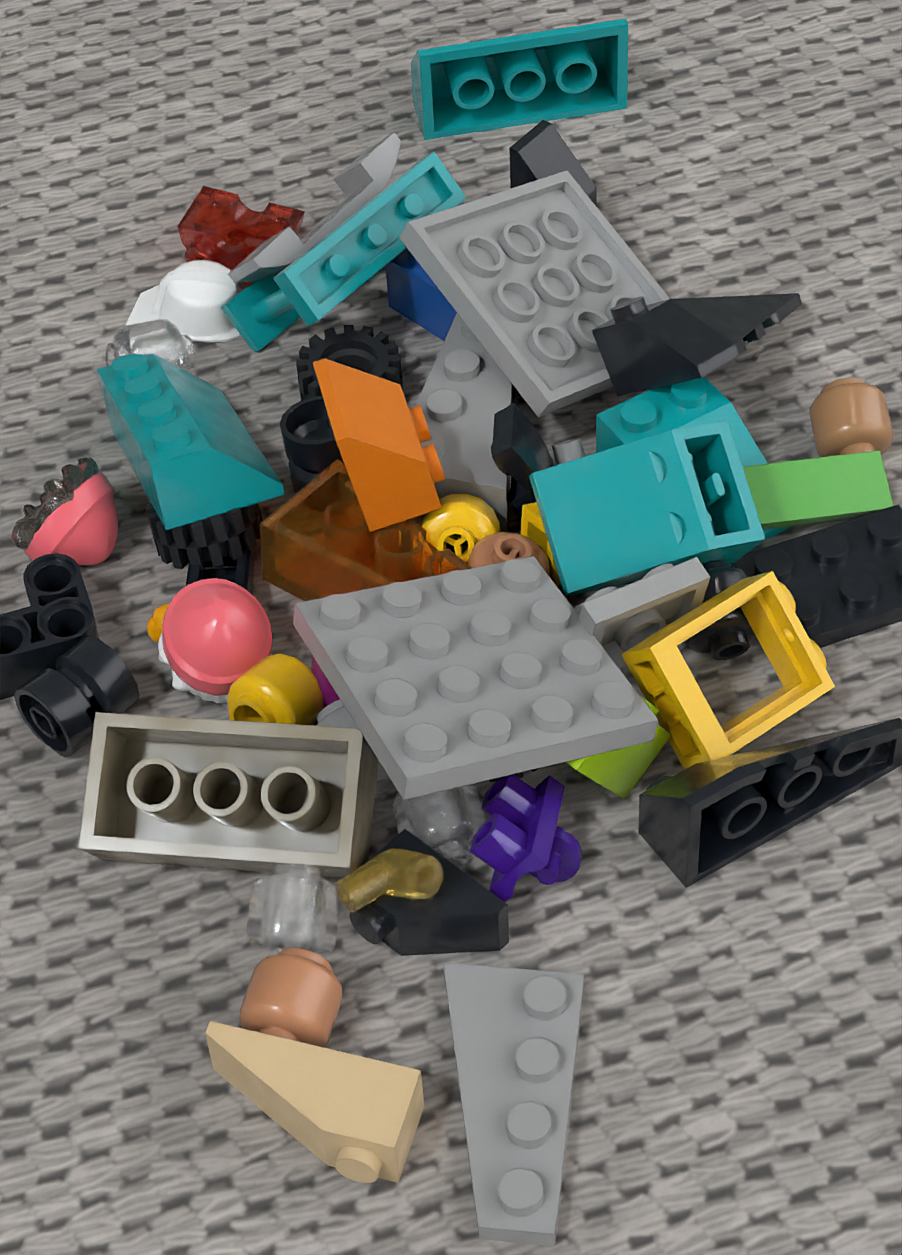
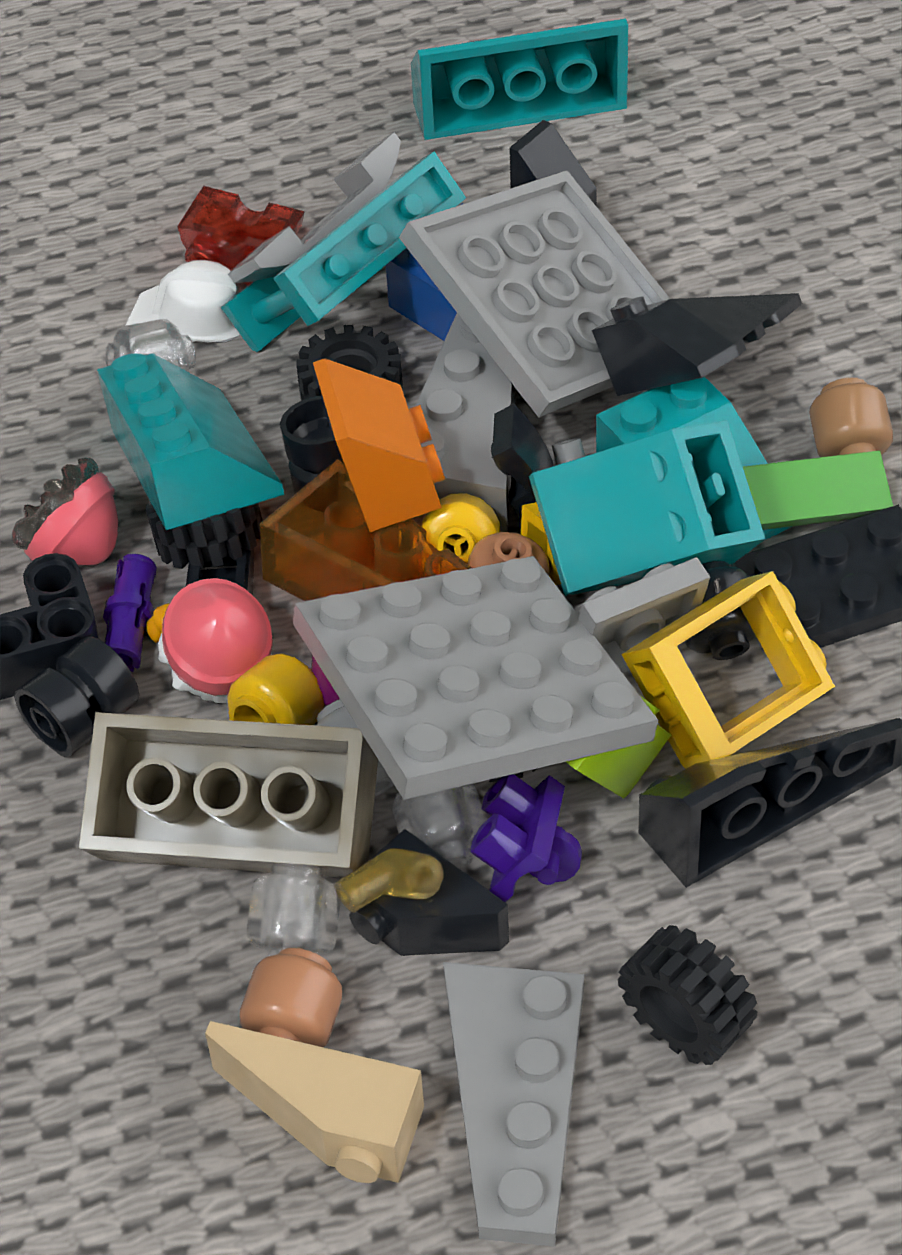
(130, 608): none -> dark purple pin
(687, 994): none -> black tyre

